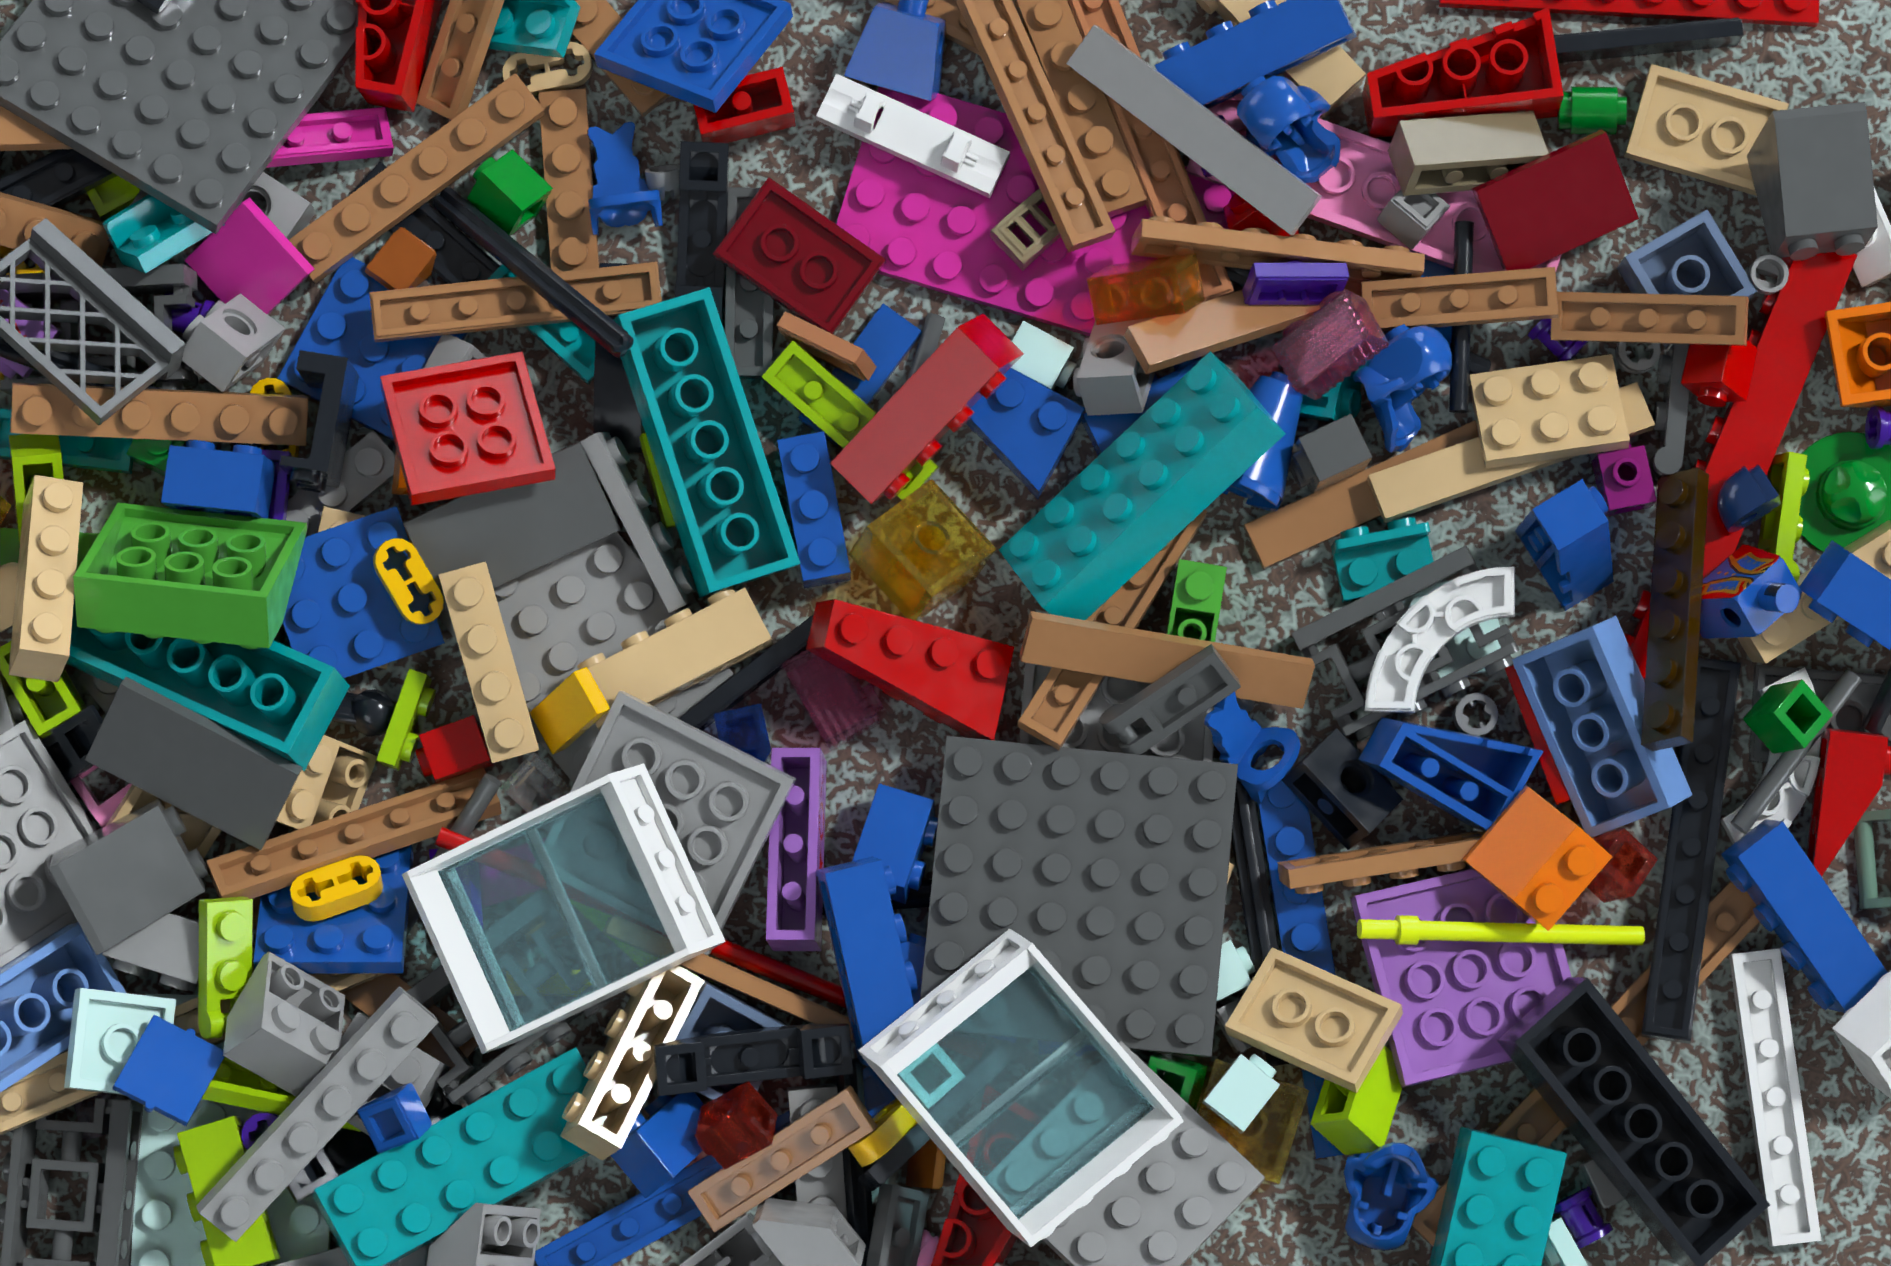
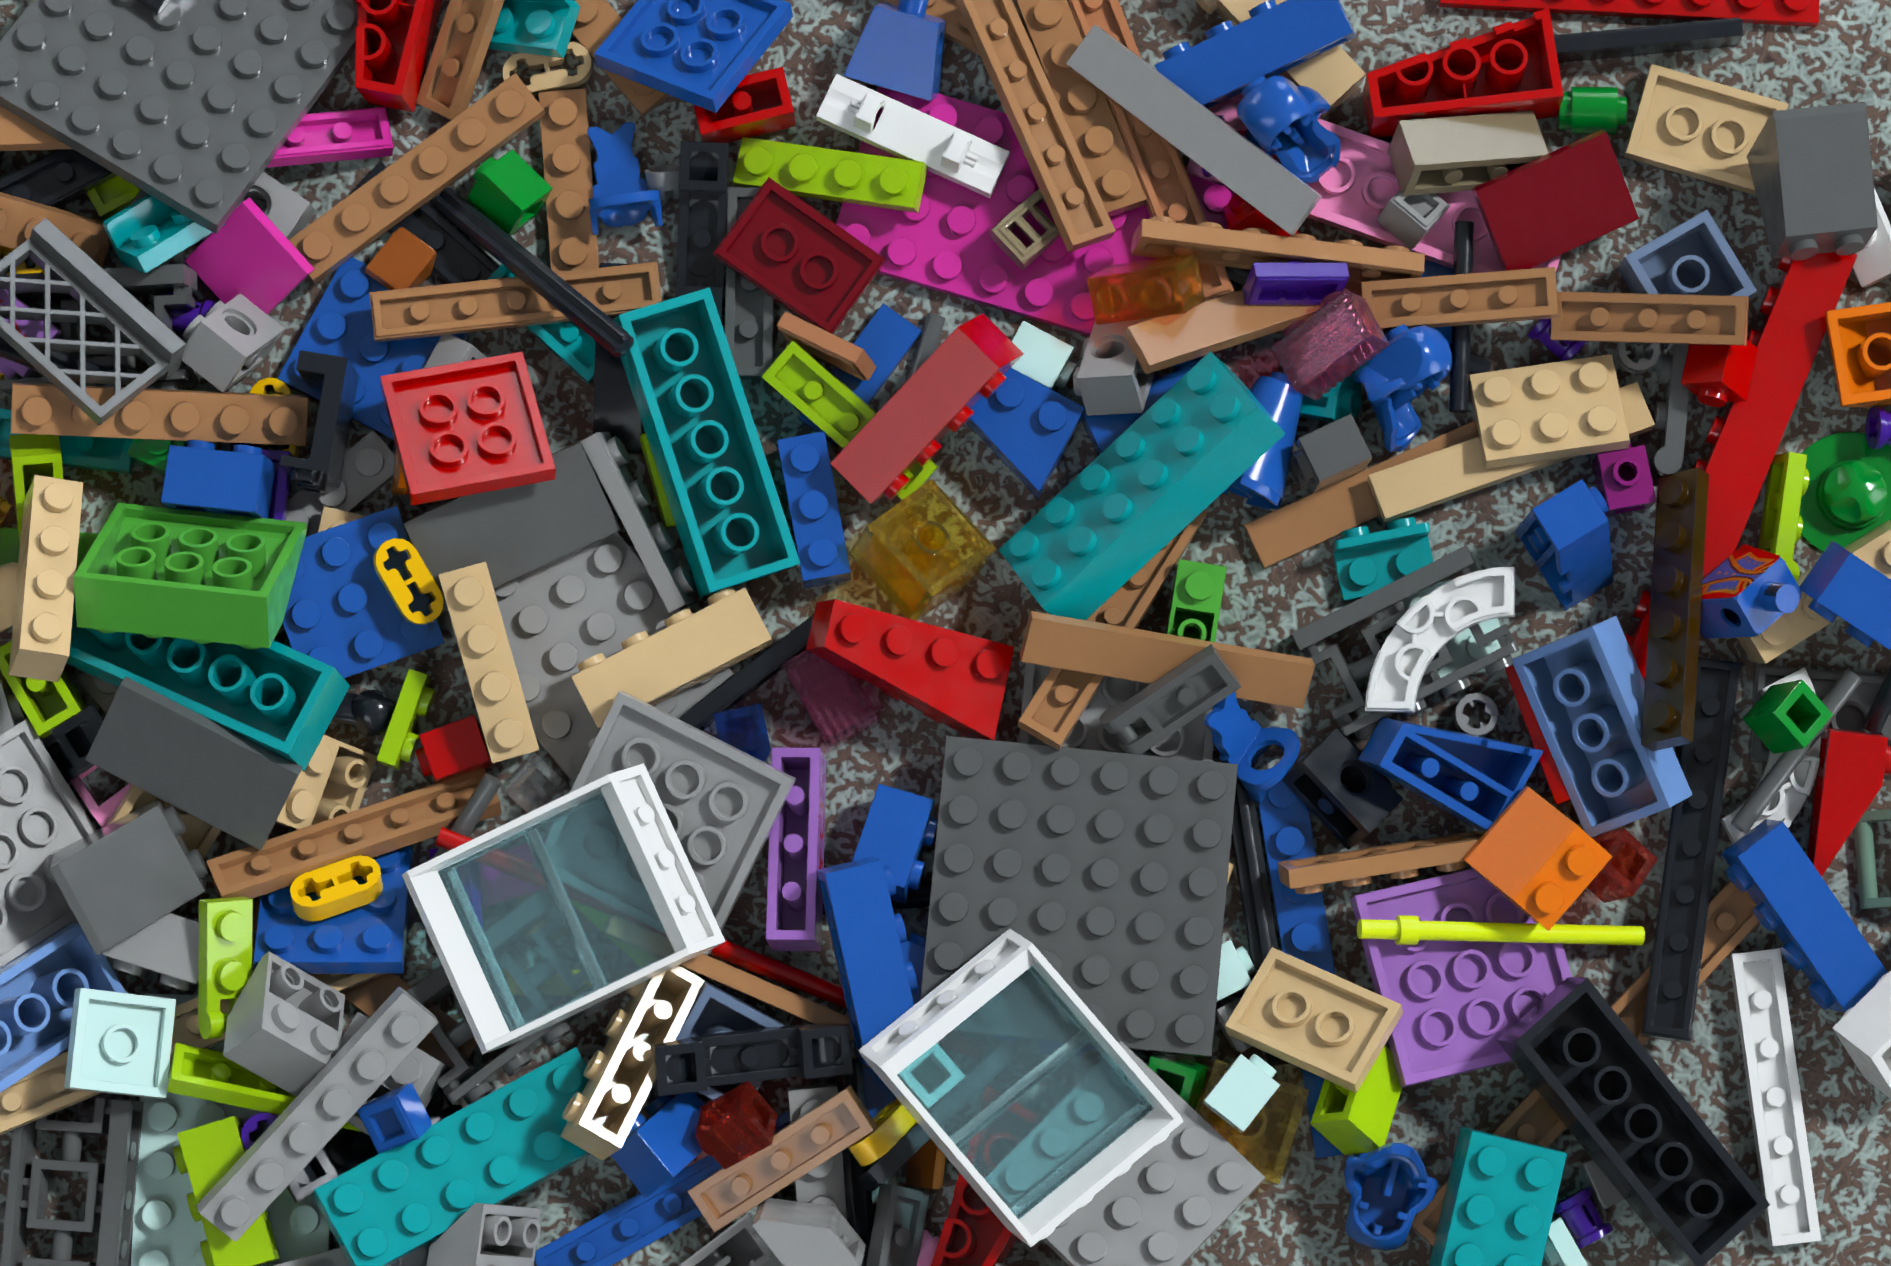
(169, 1070): blue piece -> none
(569, 710): yellow tile -> none
(832, 174): none -> lime plate
(1746, 498): dark blue piece -> none
(1769, 266): light grey hinge -> none

